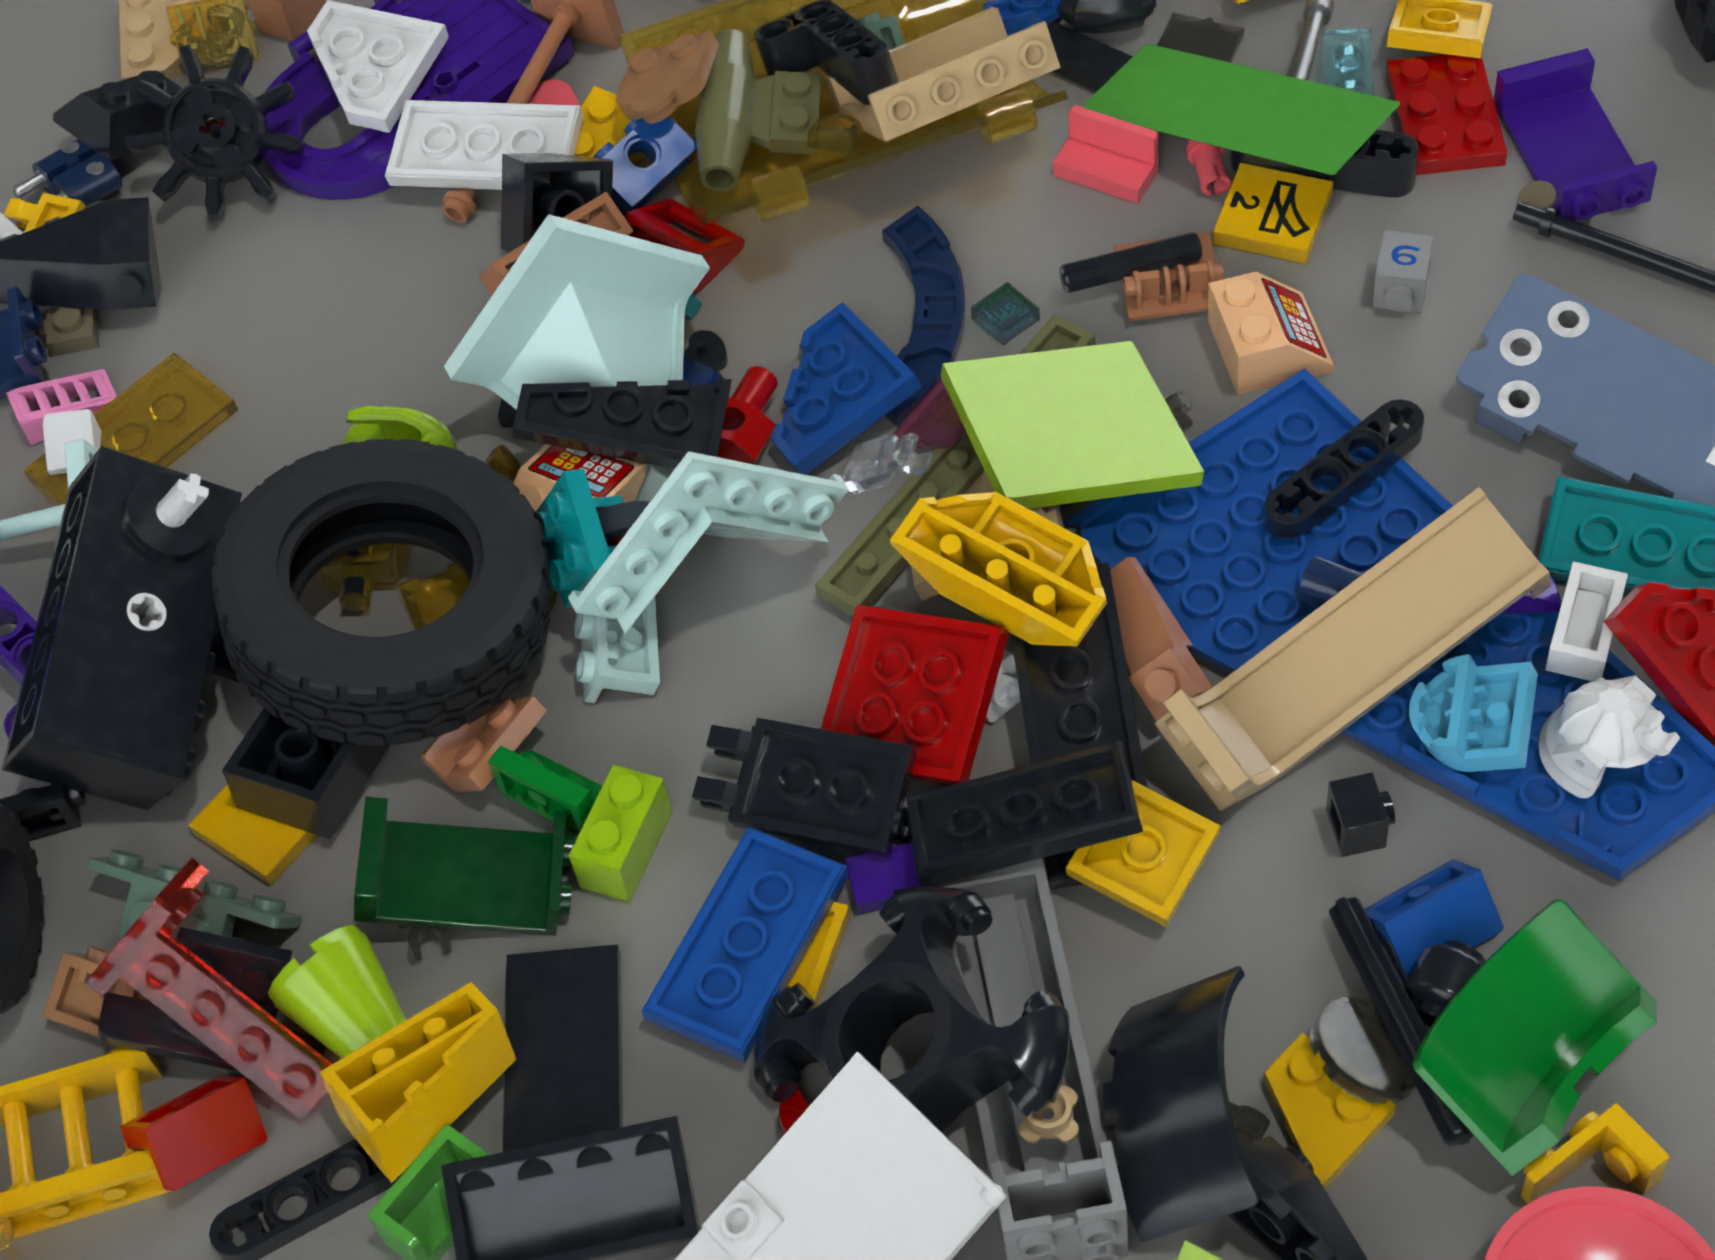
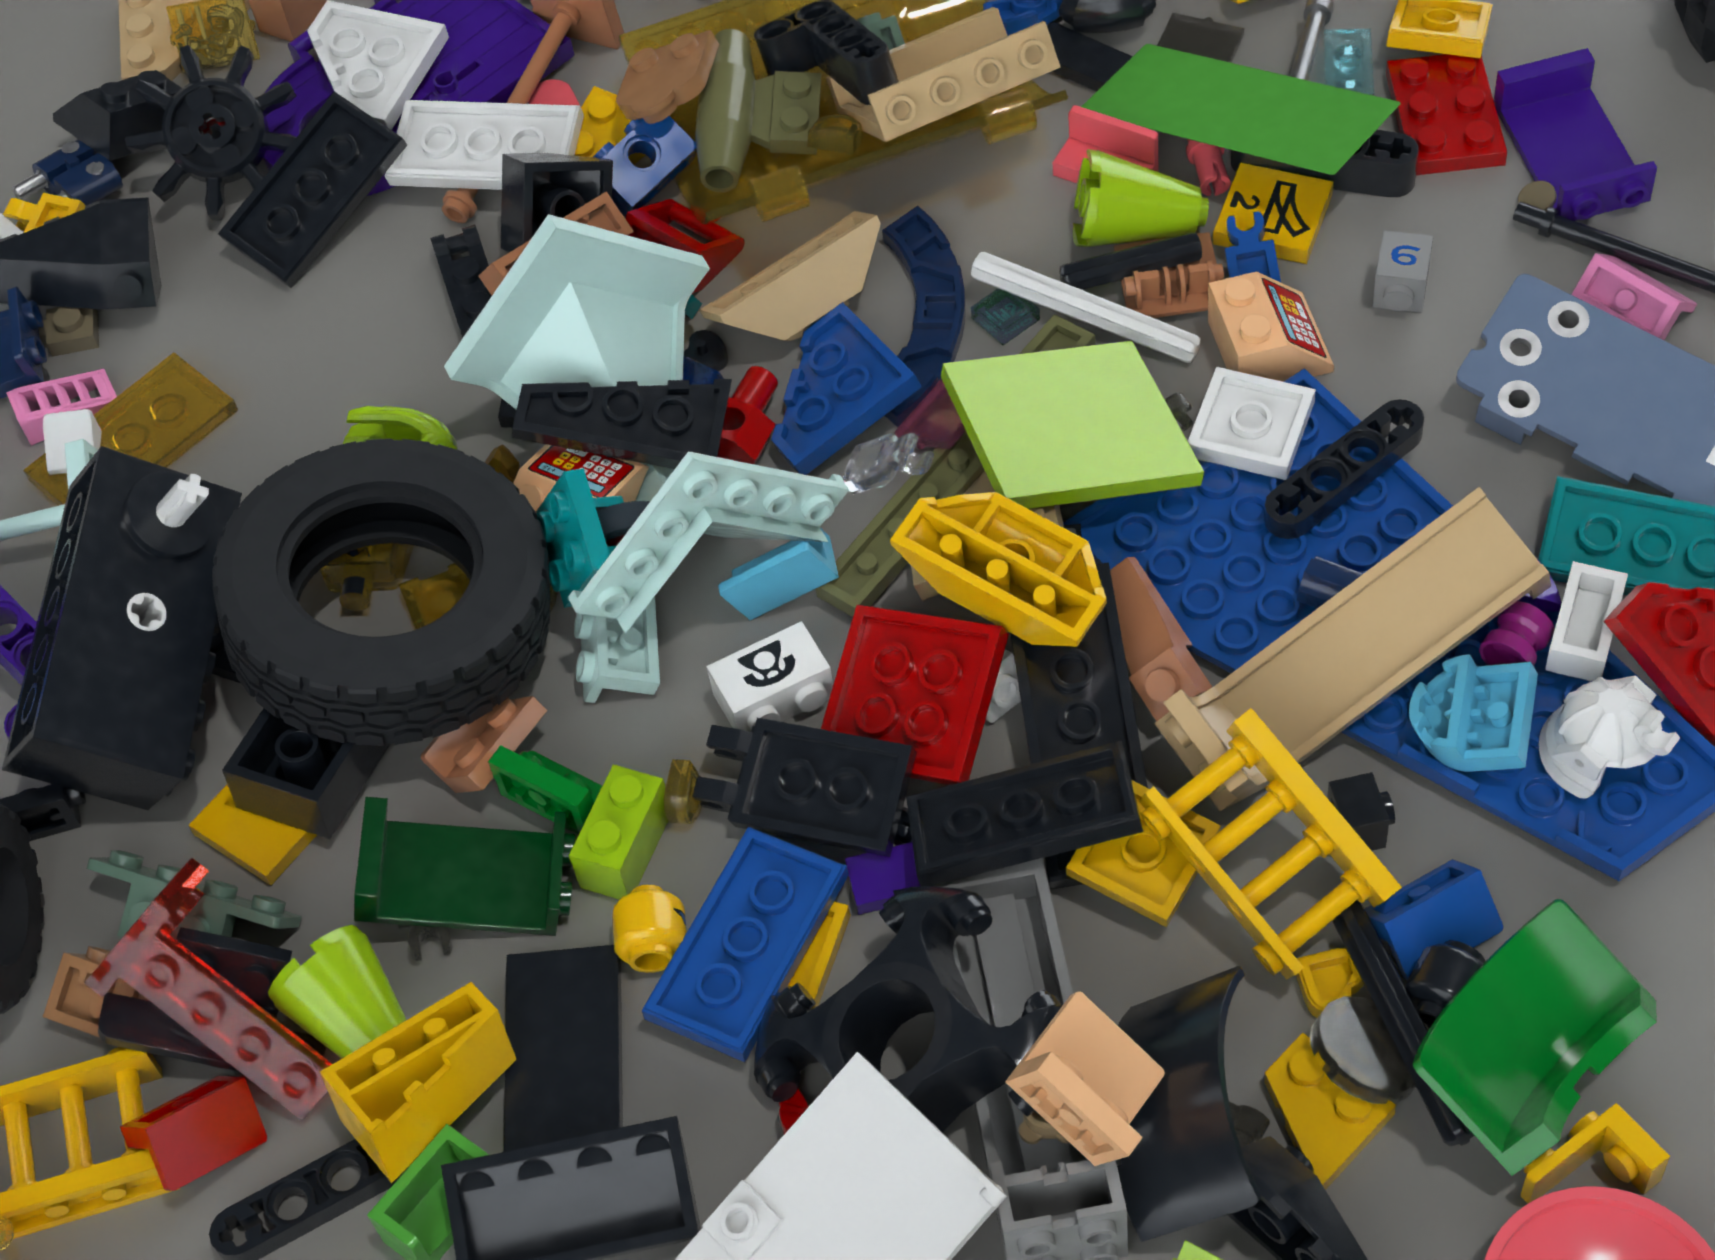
(312, 189): none -> black tile
(461, 275): none -> black plate
(648, 928): none -> yellow head
(678, 799): none -> clear yellow tile
(772, 679): none -> white brick
(779, 576): none -> medium azure panel
(803, 283): none -> tan wedge
(1086, 307): none -> white axle
(1087, 1080): none -> light nougat bracket
(1132, 203): none -> lime cone
(1250, 252): none -> blue plate
(1251, 423): none -> white tile
(1325, 835): none -> yellow fence
(1327, 978): none -> yellow tile
(1519, 635): none -> magenta wheel
(1631, 295): none -> bright pink panel

